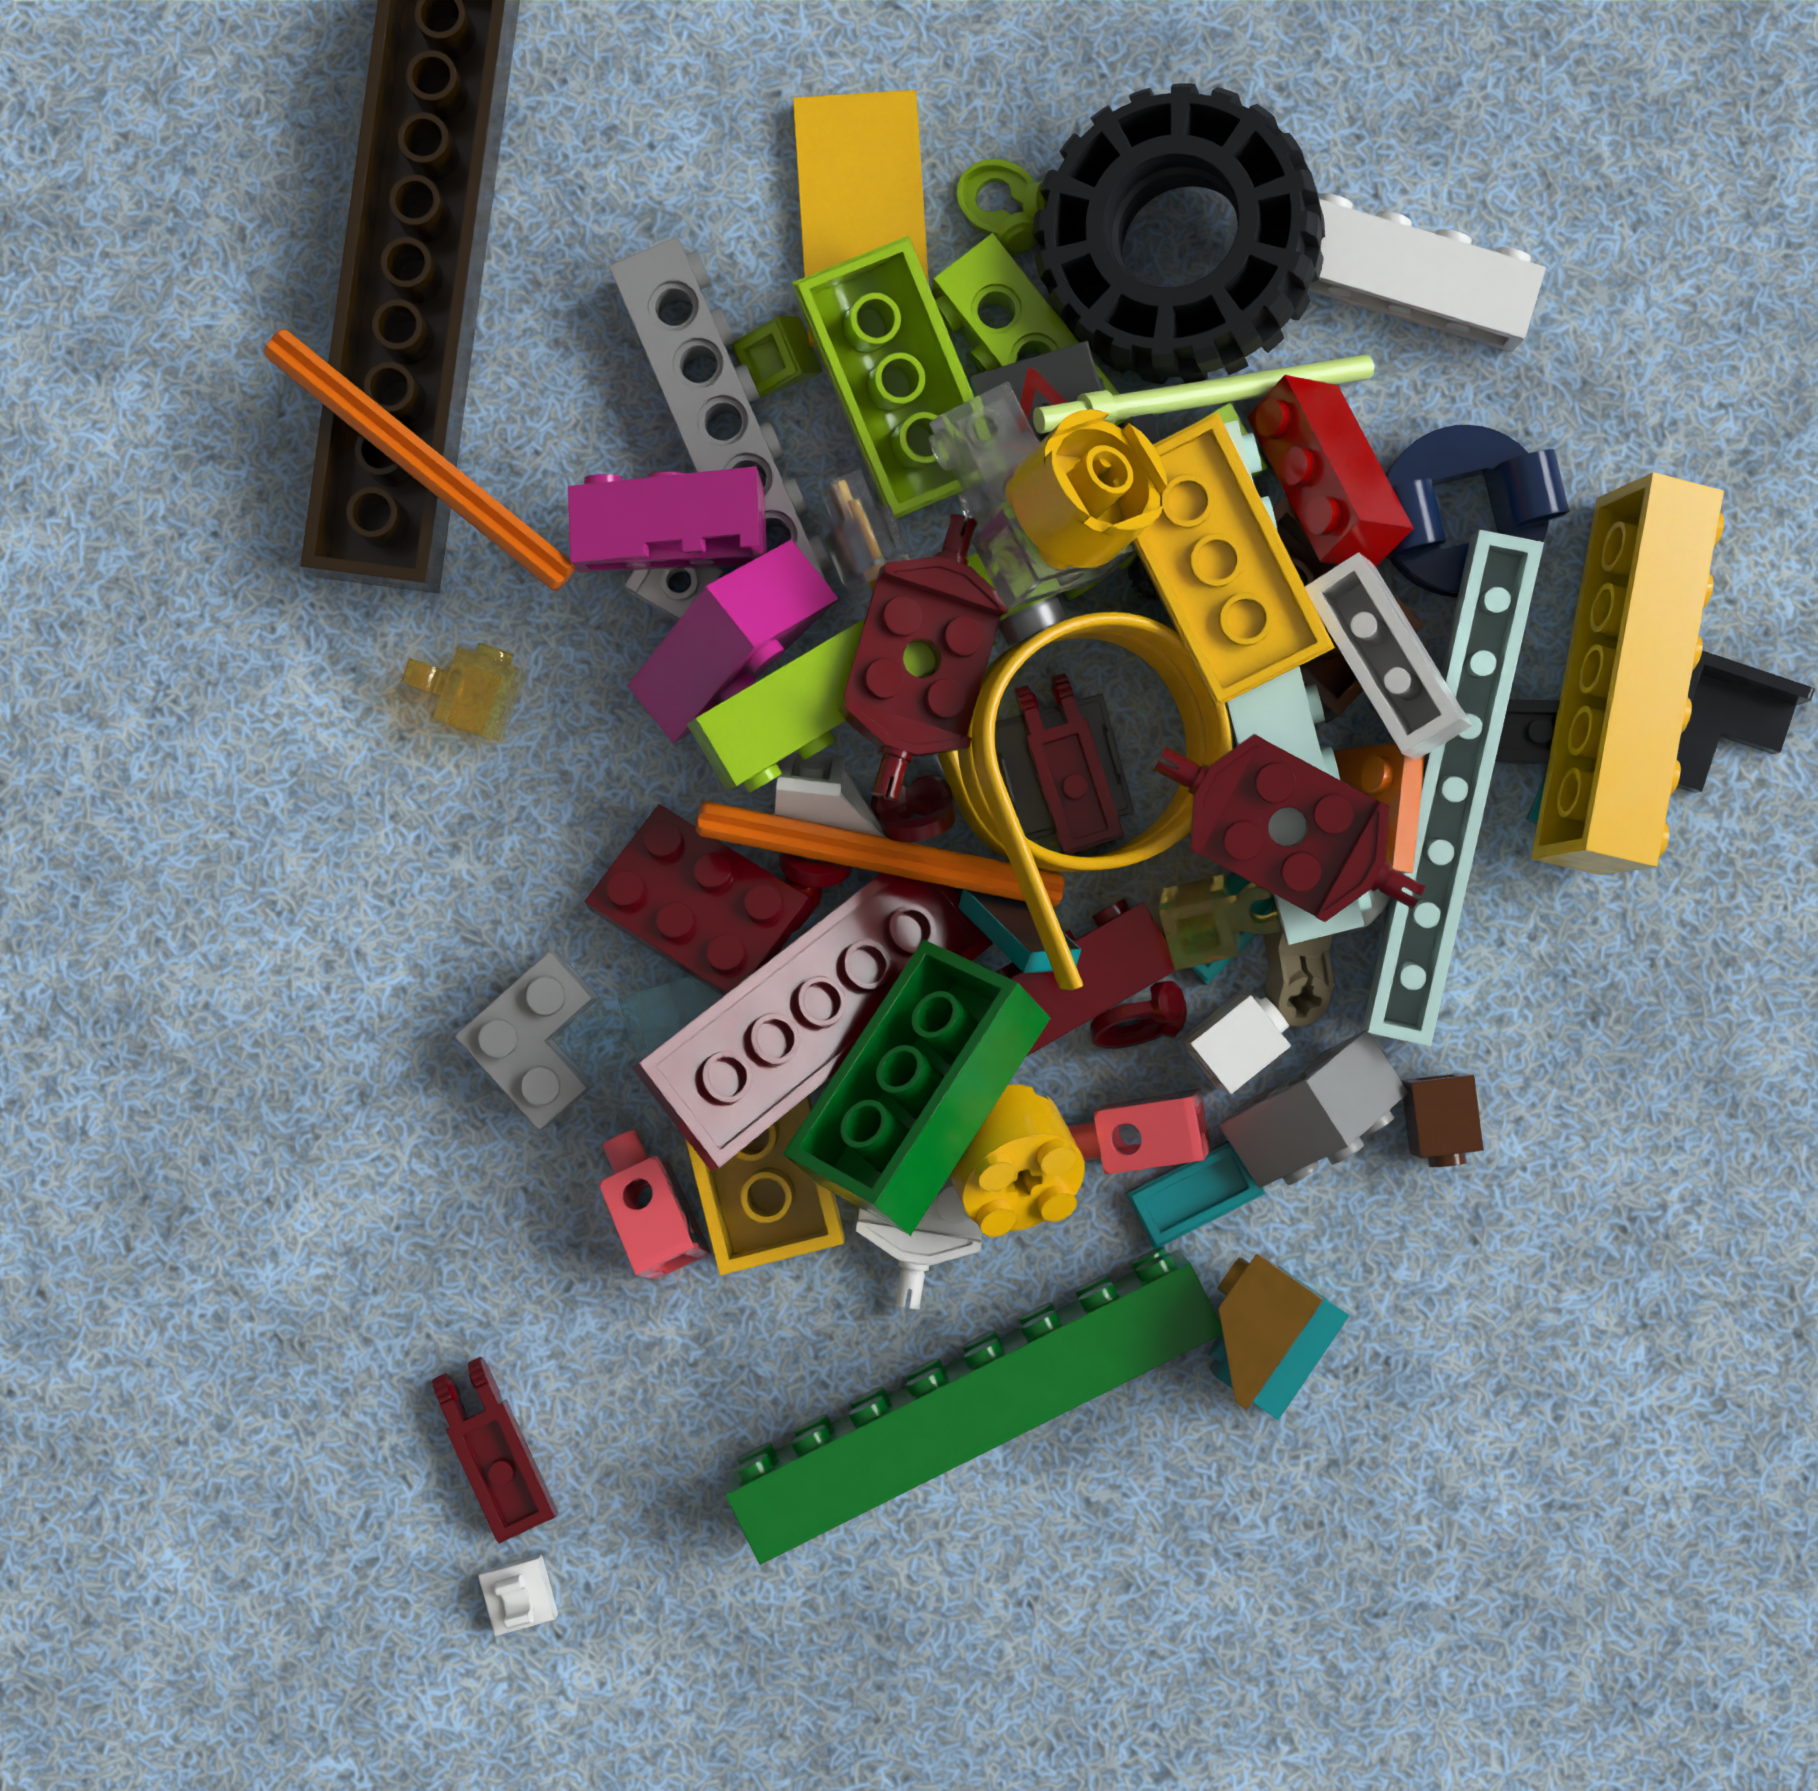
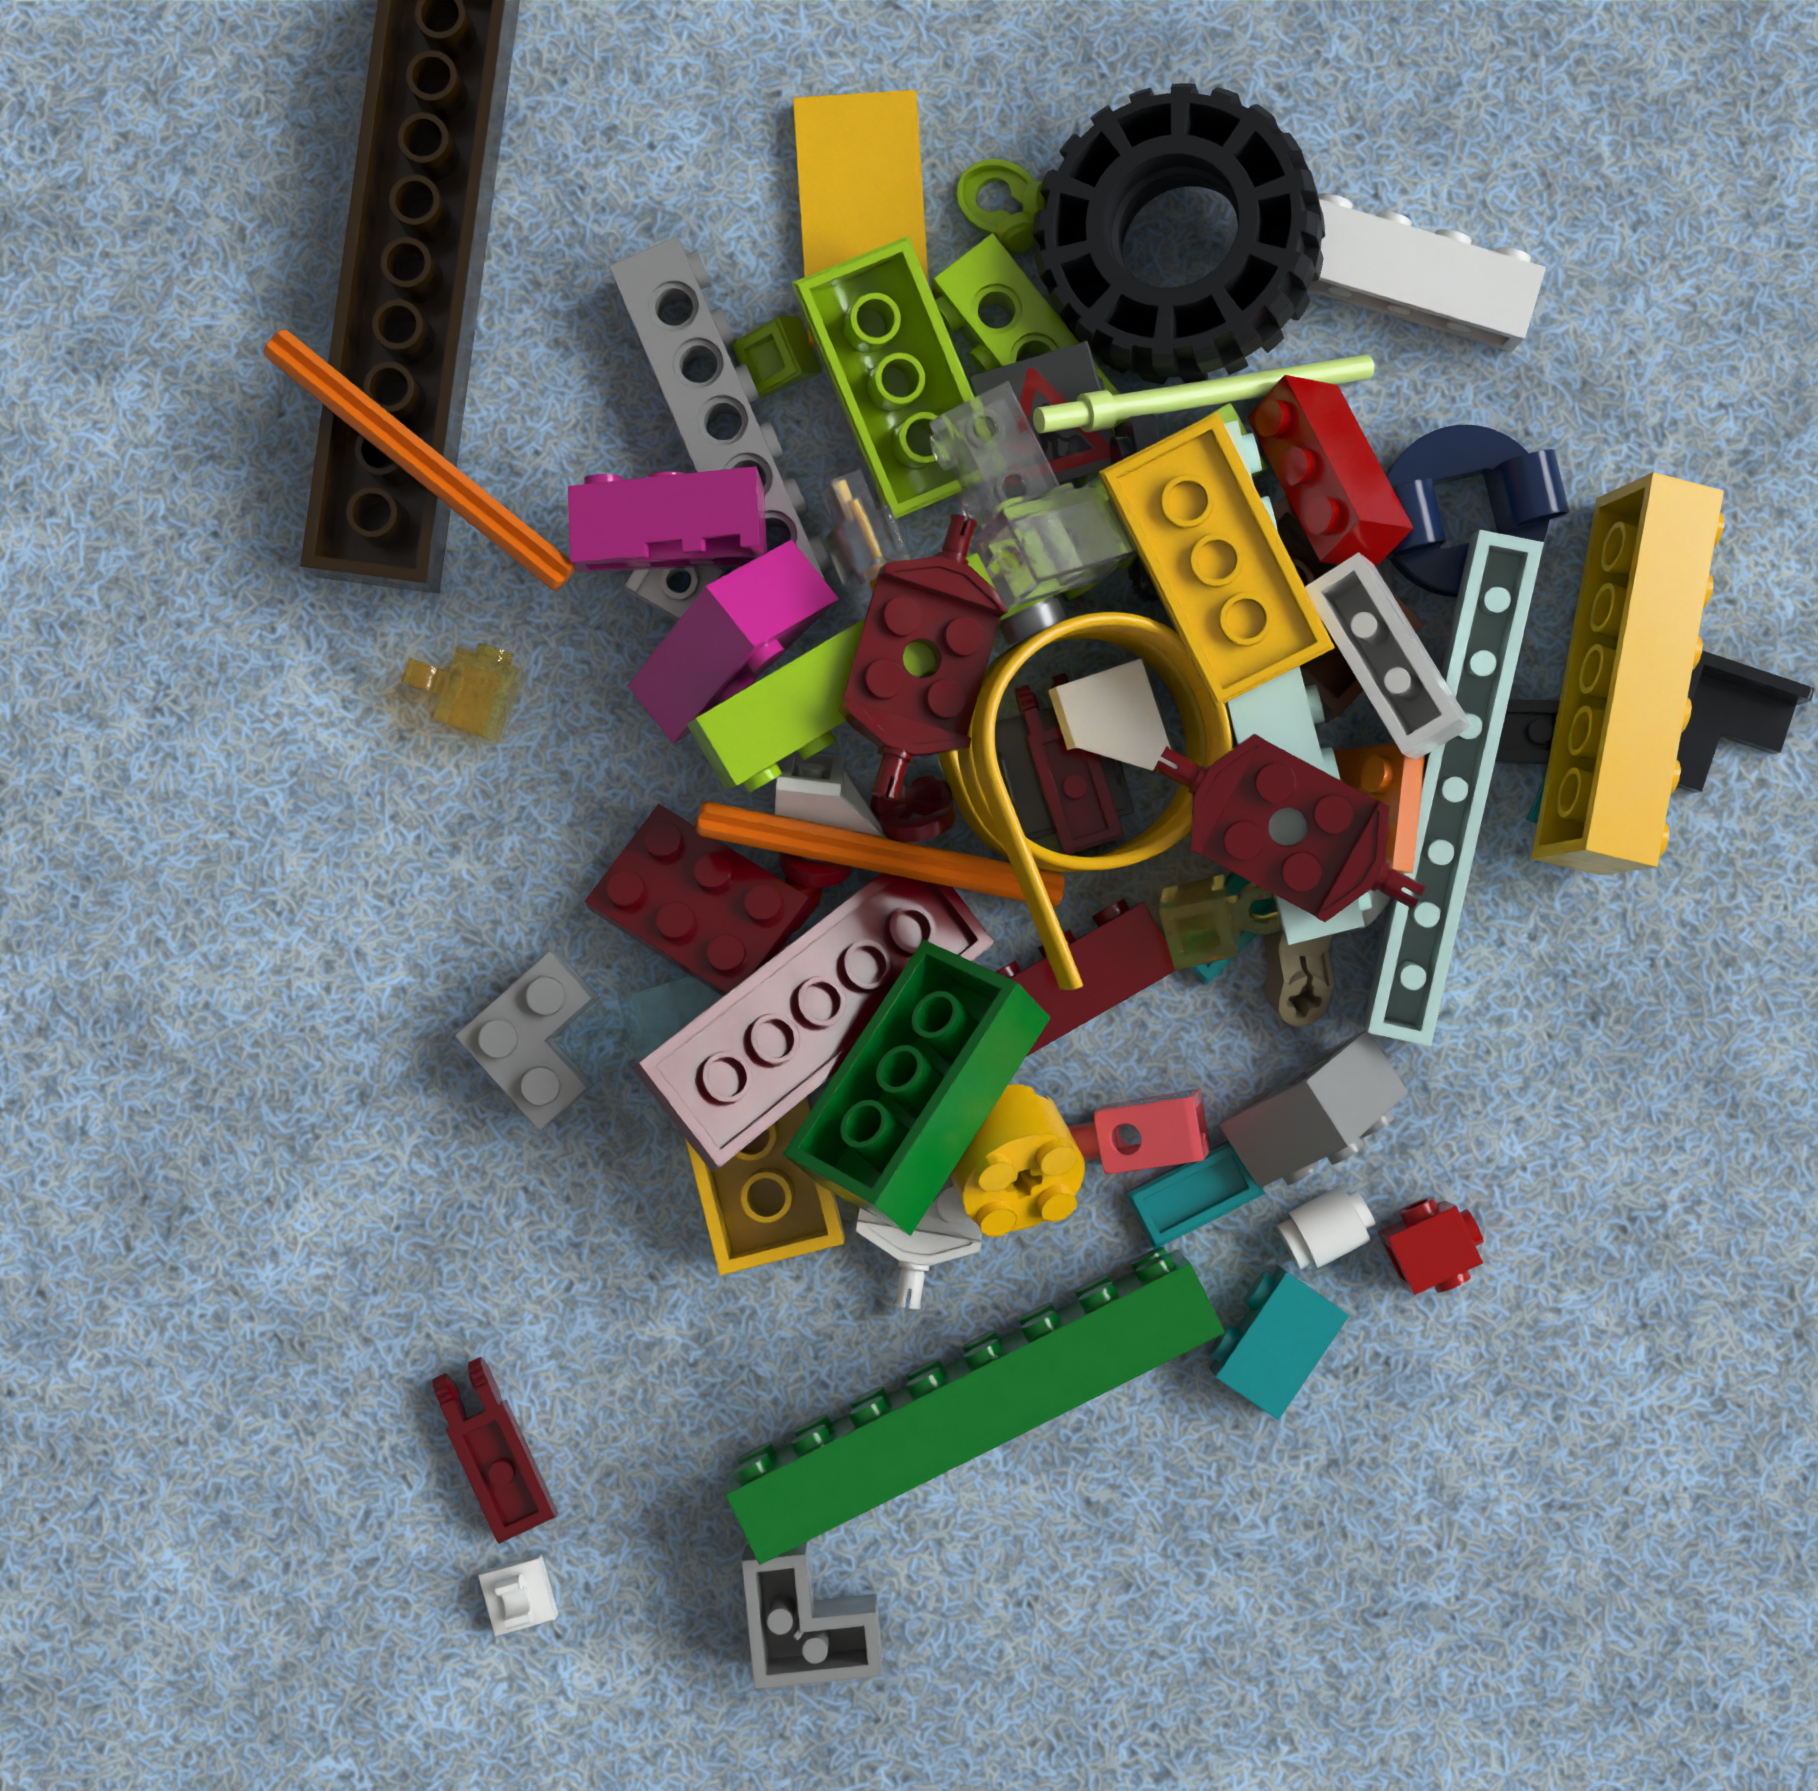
(665, 1231): coral torso -> none
(802, 1637): none -> light grey brick
(1011, 929): tile -> none
(1087, 490): yellow brick -> none
(1114, 715): none -> white slope
(1160, 1017): dark red piece -> none
(1237, 1041): white brick -> none
(1261, 1321): pearl gold slope -> none
(1326, 1228): none -> white brick
(1433, 1246): none -> red brick
(1442, 1118): reddish brown brick -> none

